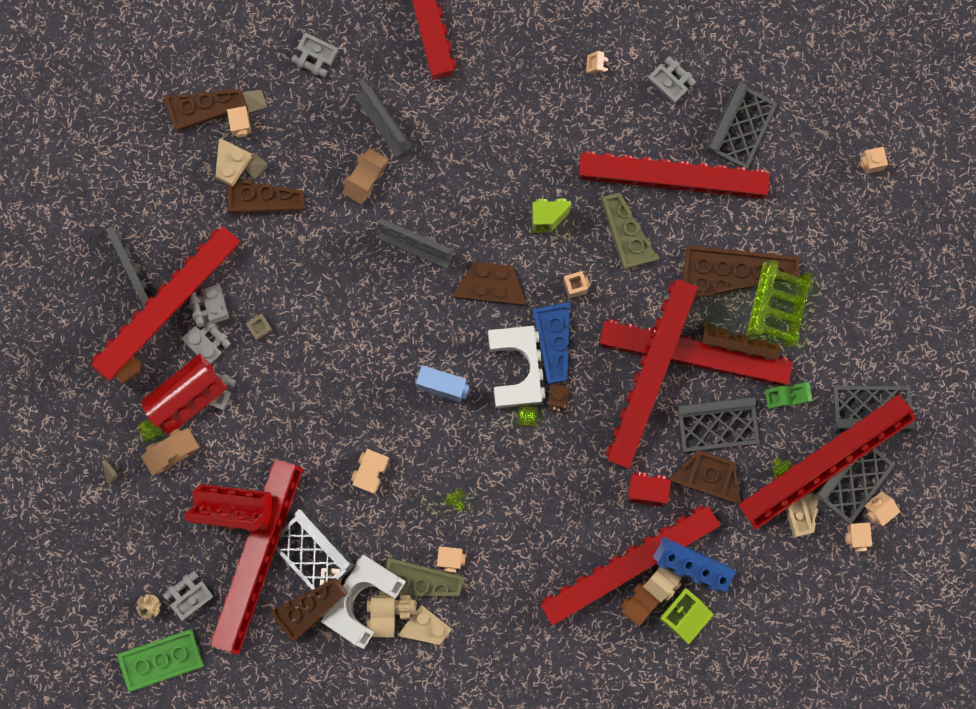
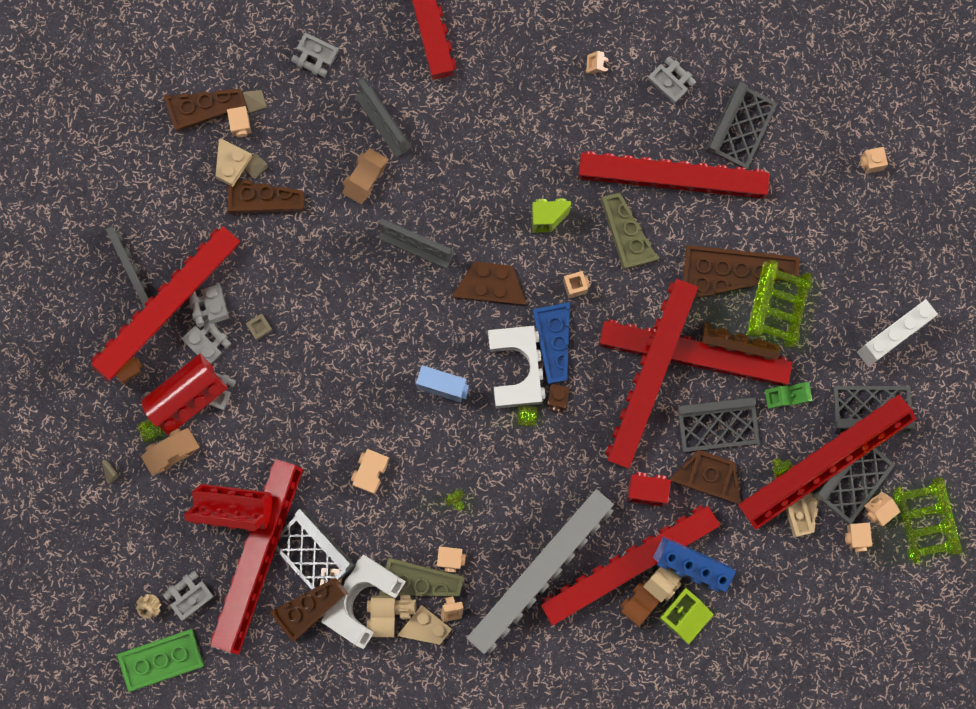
(451, 610): none -> light nougat tile
(539, 572): none -> light grey brick
(897, 332): none -> white arch
(941, 507): none -> clear neon green fence

